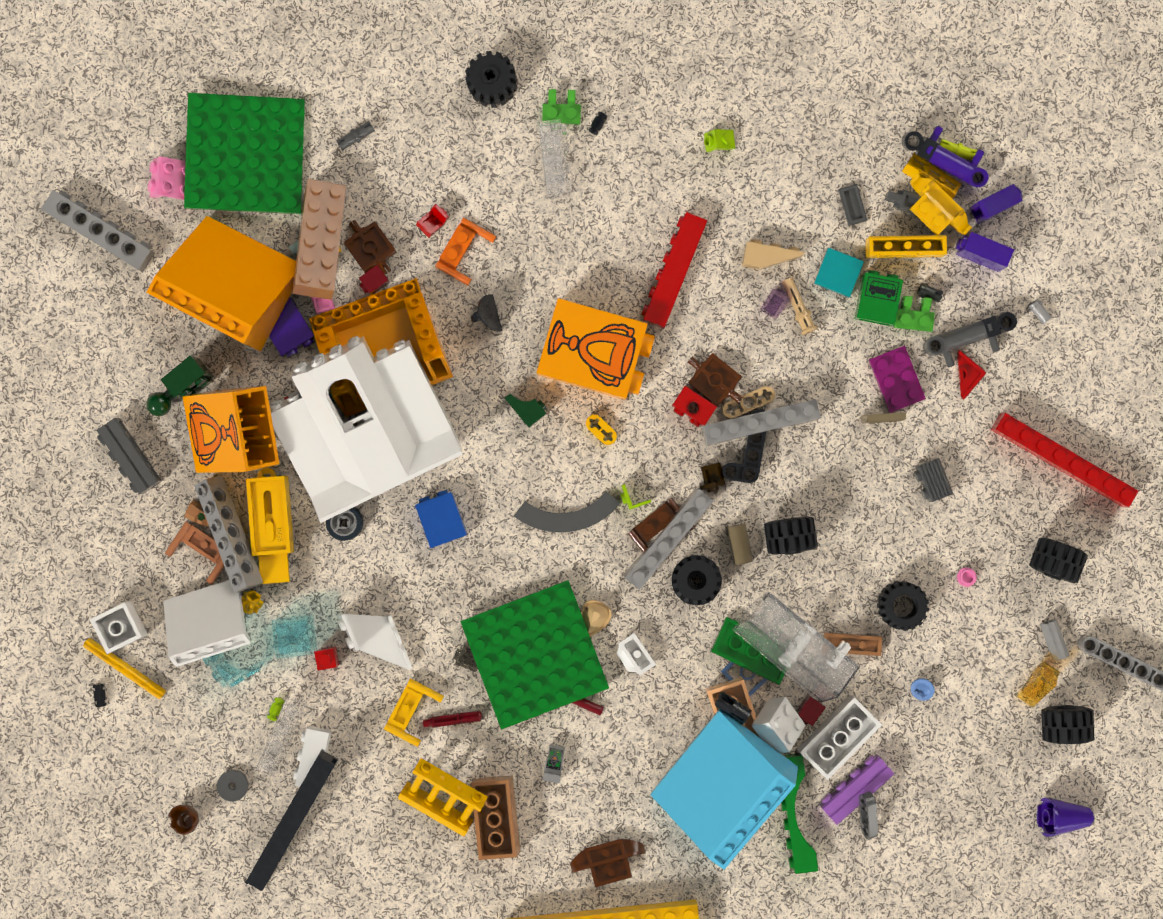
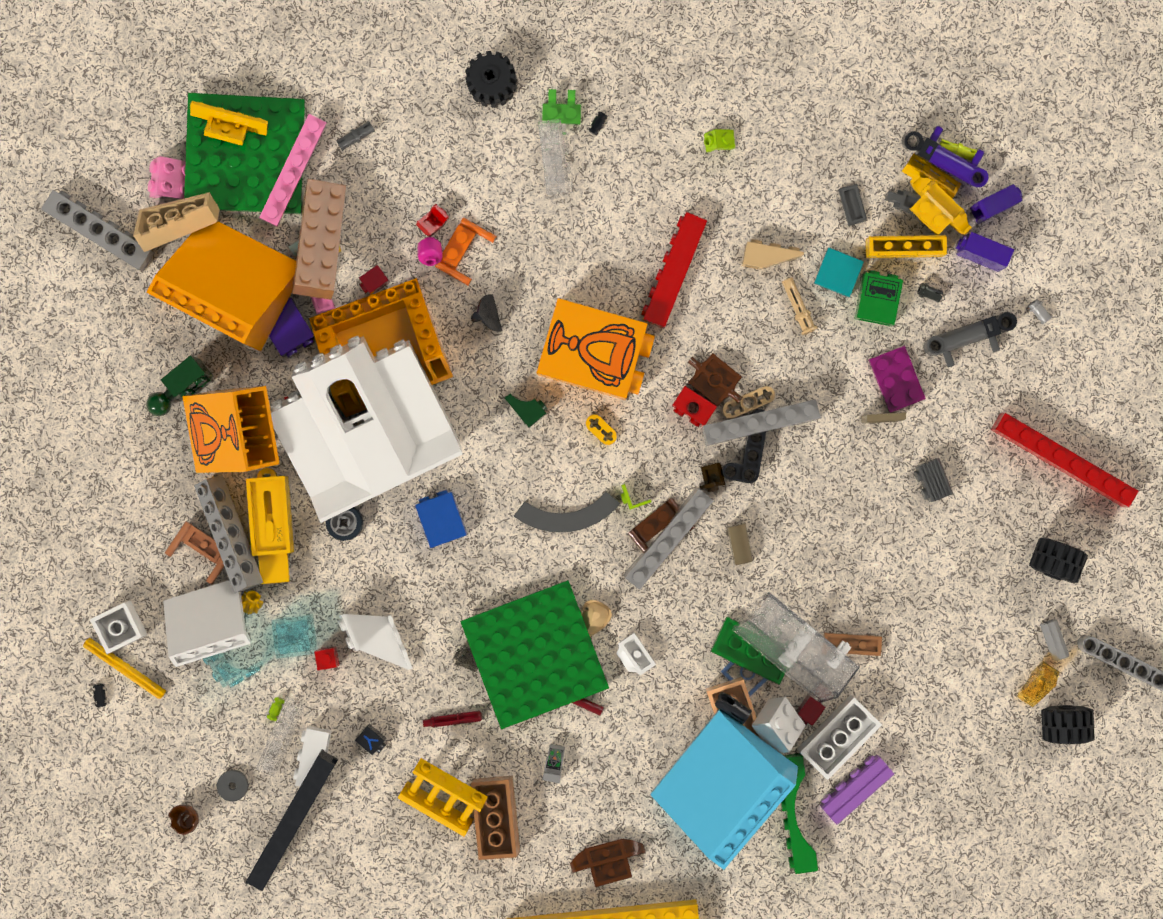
(128, 455): dark grey brick -> none
(174, 220): none -> tan wedge
(195, 513): medium nougat rock -> none
(227, 124): none -> yellow bracket
(293, 170): none -> bright pink plate
(369, 247): reddish brown plate -> none
(371, 740): none -> black brick
(405, 709): yellow plate -> none
(429, 251): none -> dark pink head
(707, 571): black wheel -> none
(774, 303): clear purple brick -> none
(790, 535): black wheel -> none
(868, 815): dark grey beam -> none
(915, 320): bright green plate -> none
(919, 605): black tyre -> none
(922, 689): medium blue hat -> none
(966, 577): bright pink plate -> none
(969, 374): red tile -> none
(1062, 817): dark purple cone -> none

